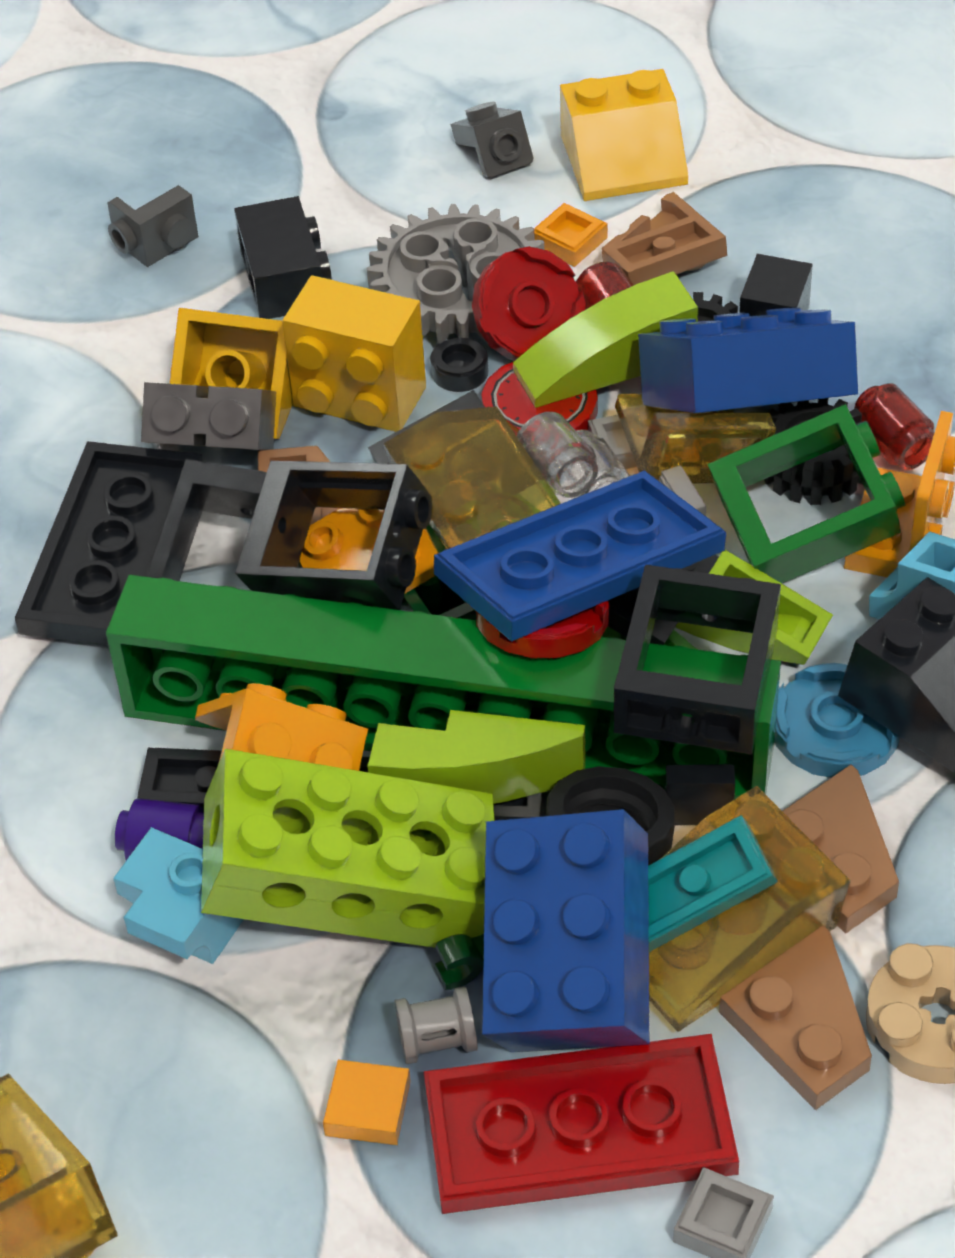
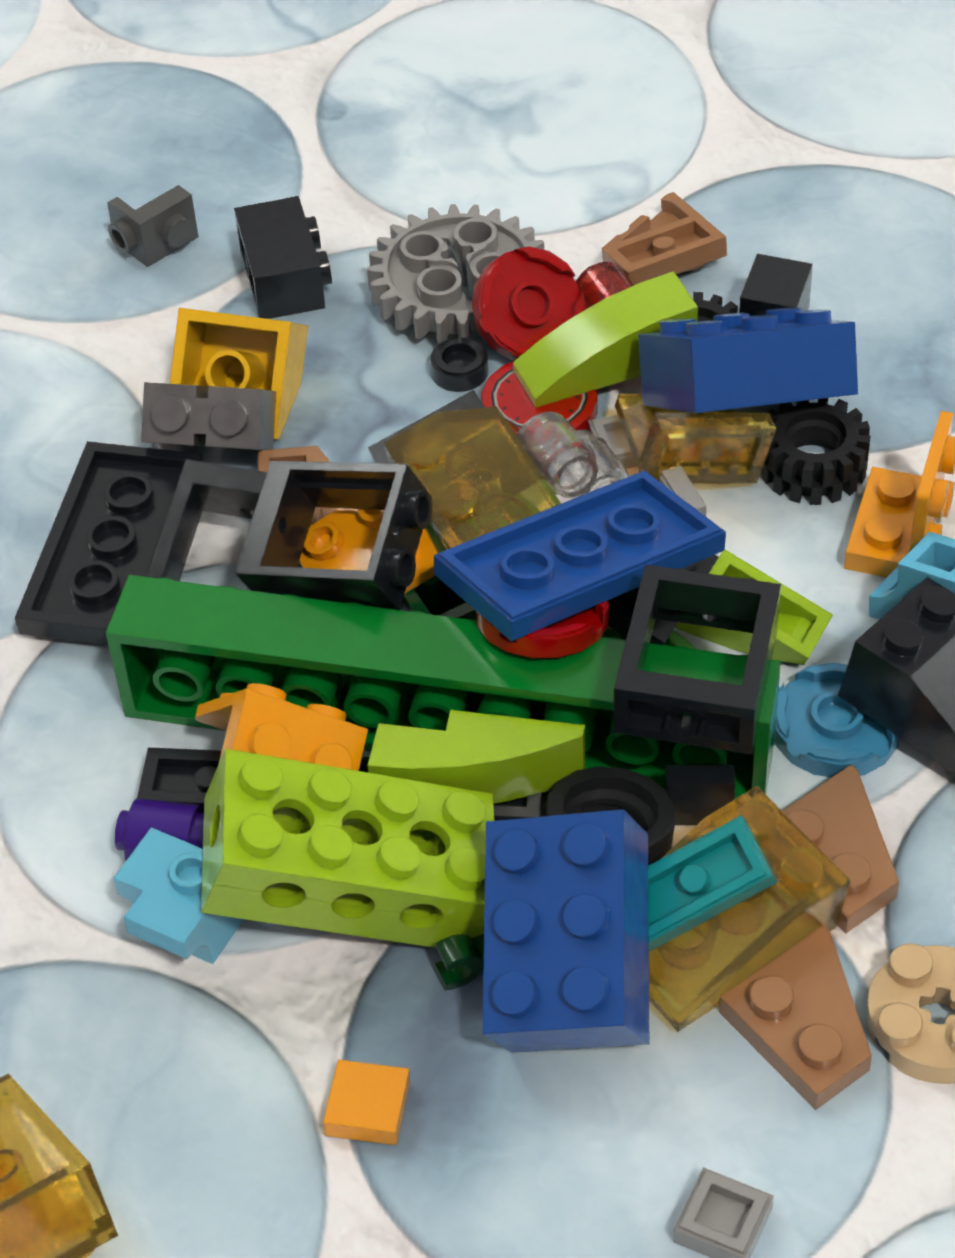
(355, 353): yellow brick -> none
(436, 1025): light grey bush -> none
(497, 136): dark grey bracket -> none
(571, 233): light orange tile -> none
(579, 1123): red tile -> none
(623, 134): yellow slope -> none
(827, 539): green window -> none
(897, 424): clear red brick -> none

